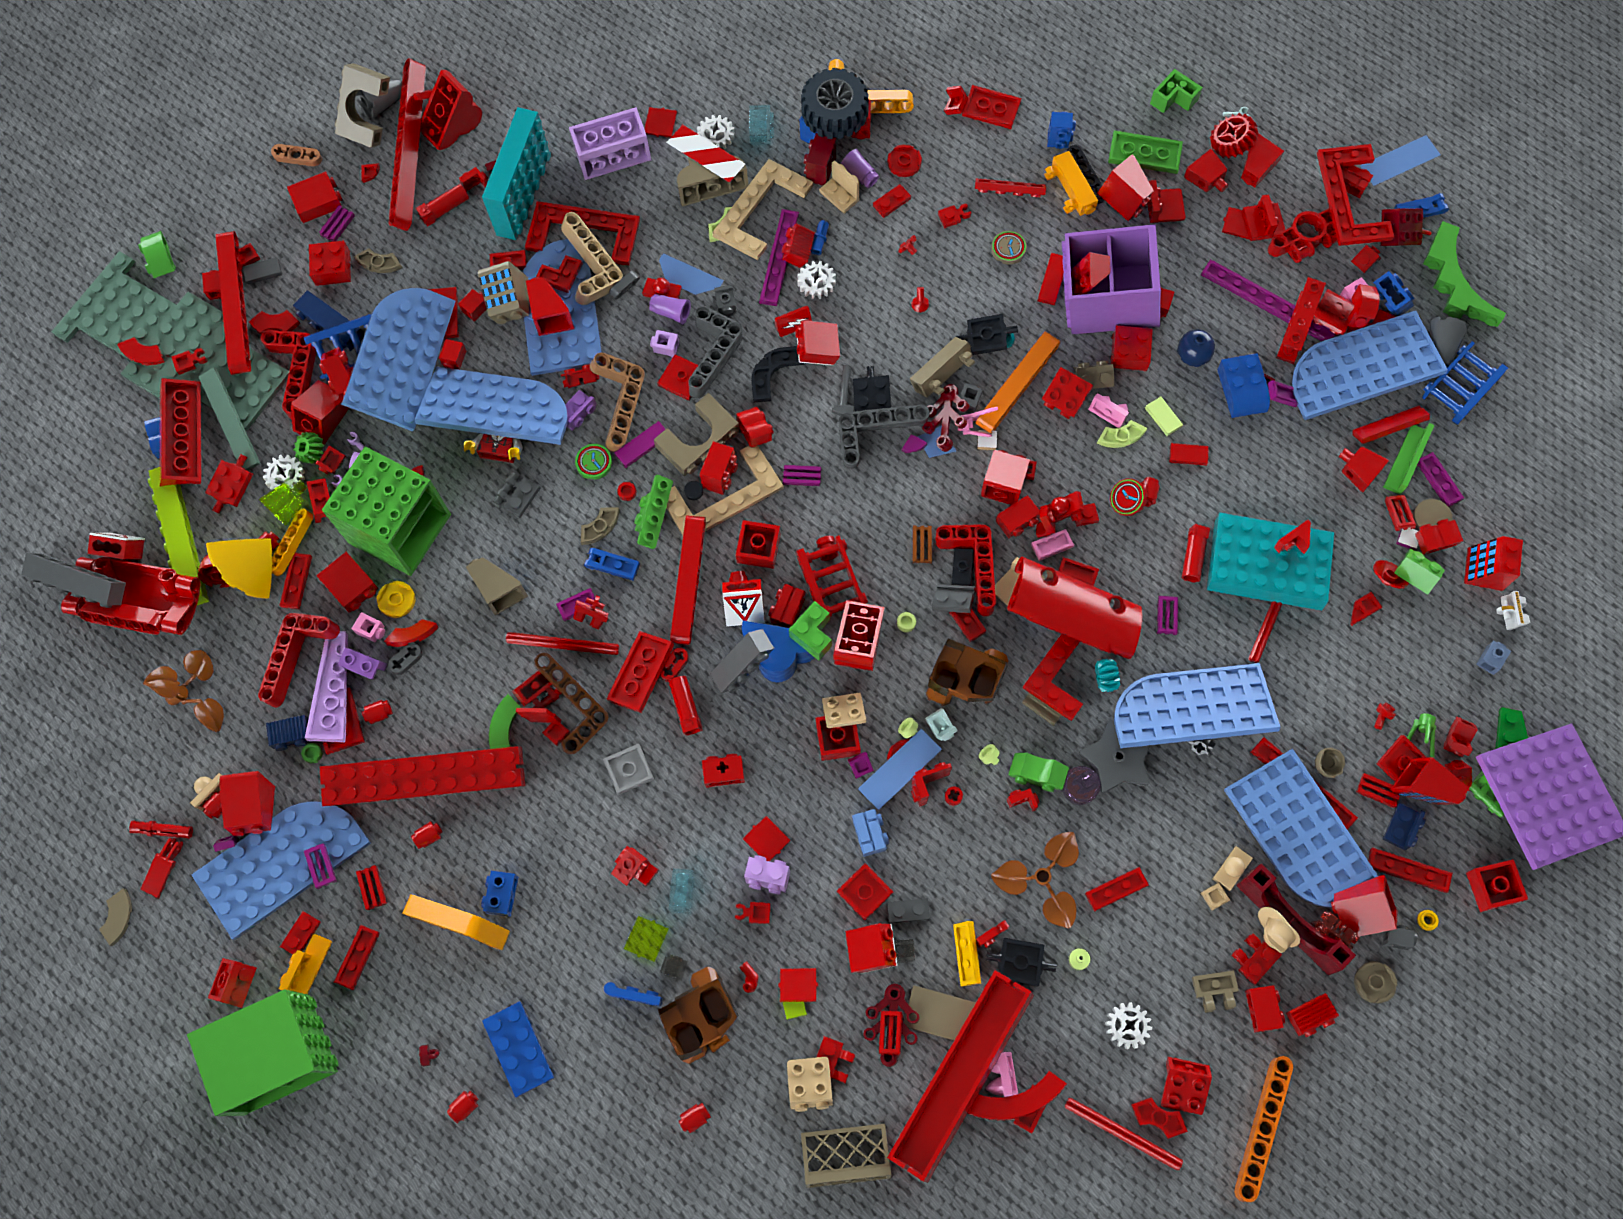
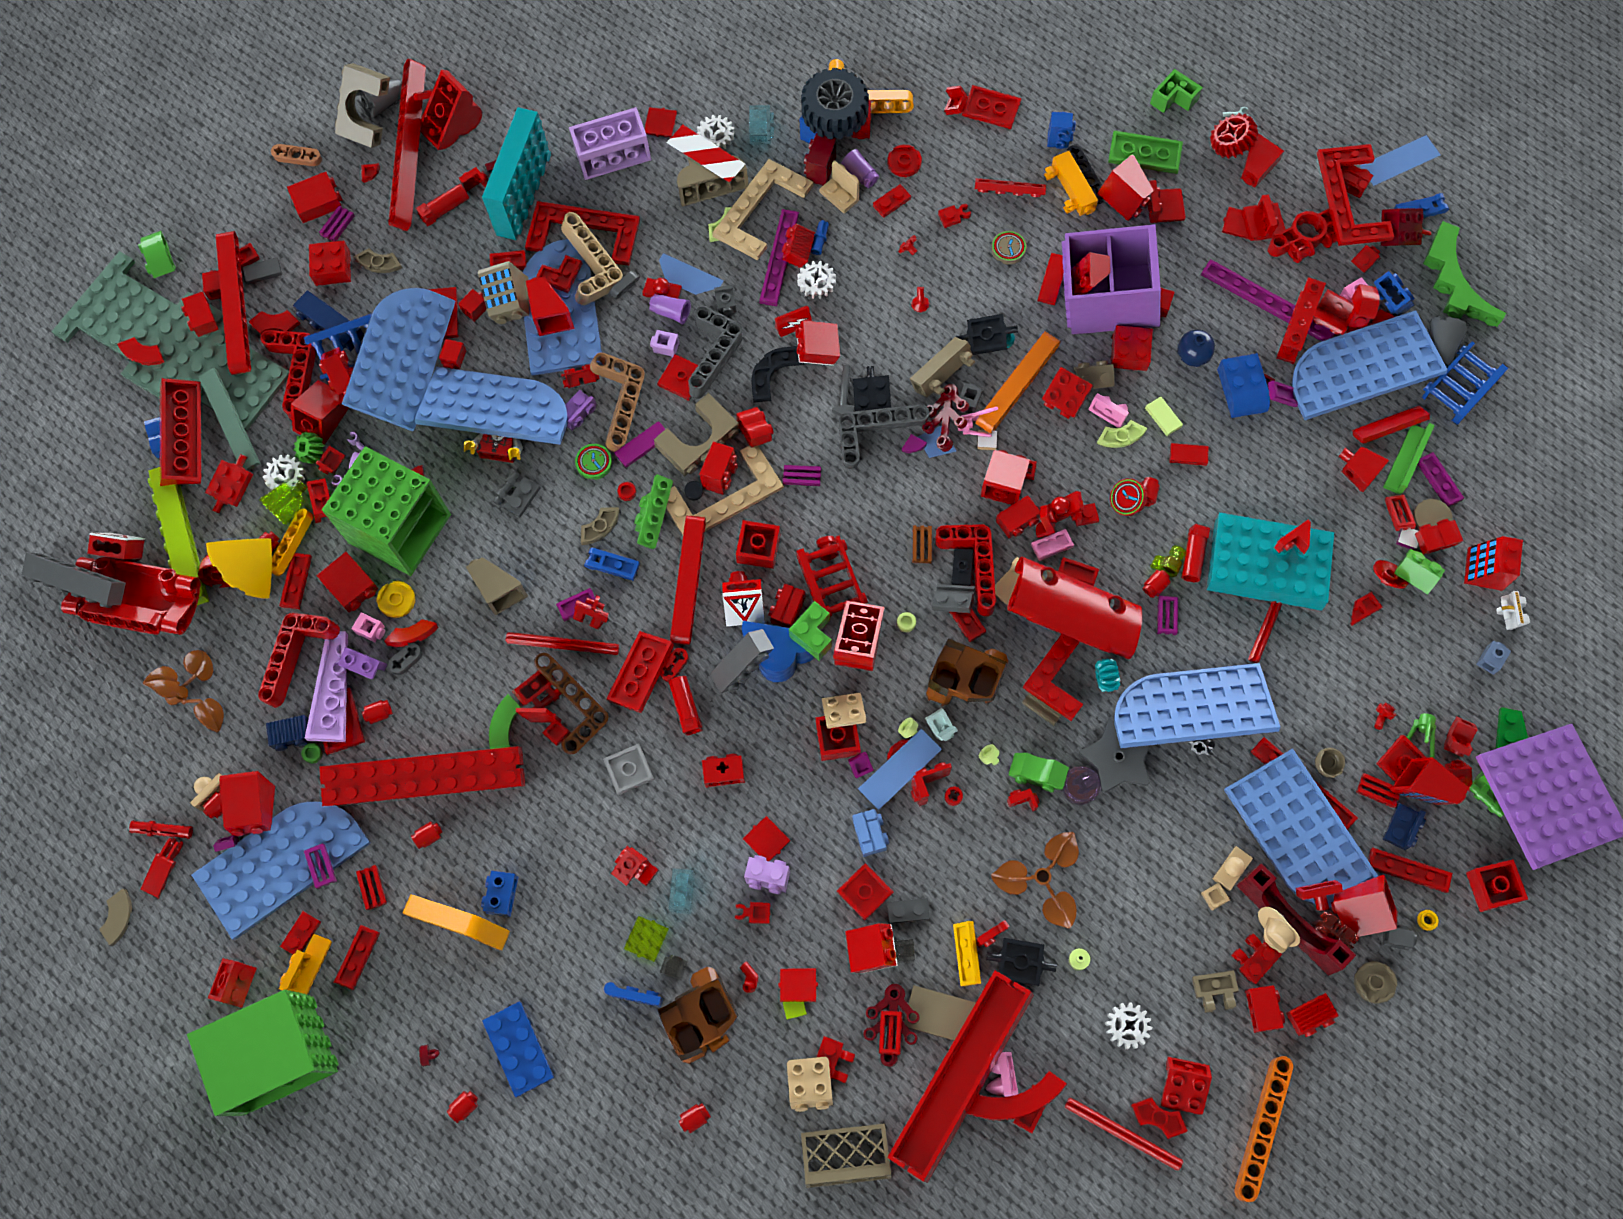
(186, 361): red plate -> none
(199, 313): none -> red brick
(1116, 889): red tile -> none
(1156, 583): none -> red brick
(1171, 563): none -> clear neon green piece
(1207, 172): red torso -> none
(1319, 893): none -> red tile

